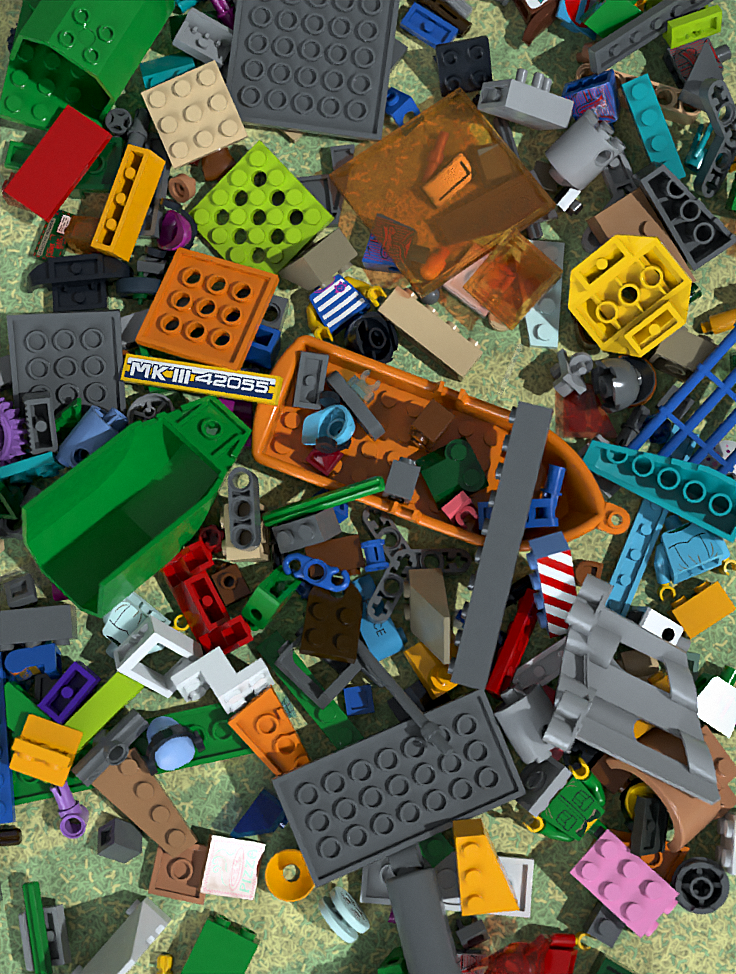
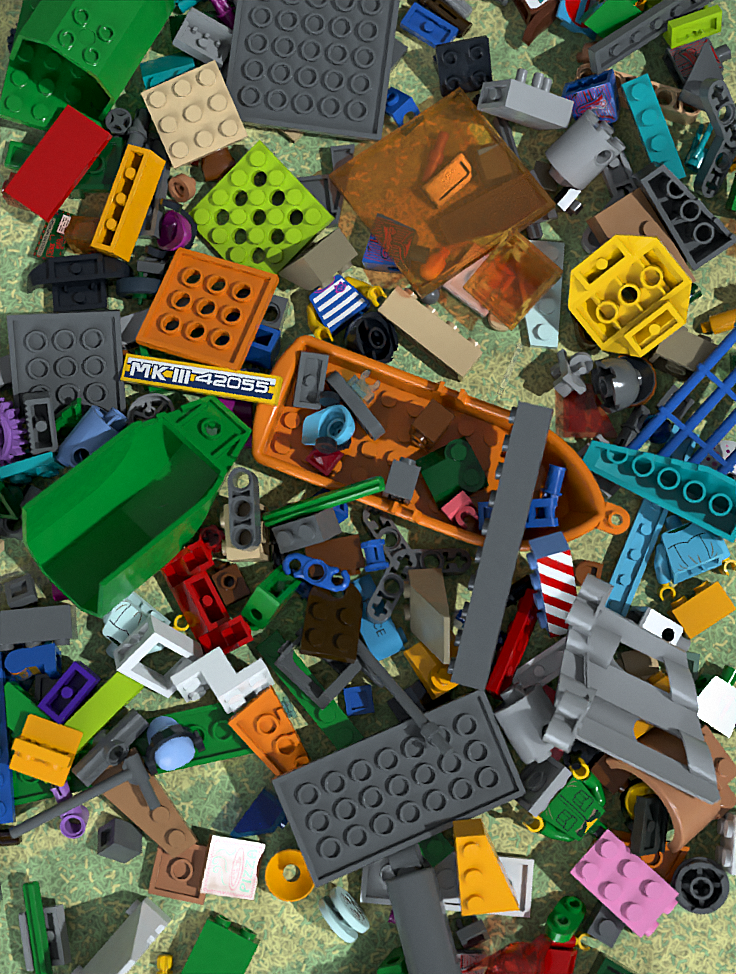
(133, 771): none -> dark grey bar
(565, 919): none -> green plate

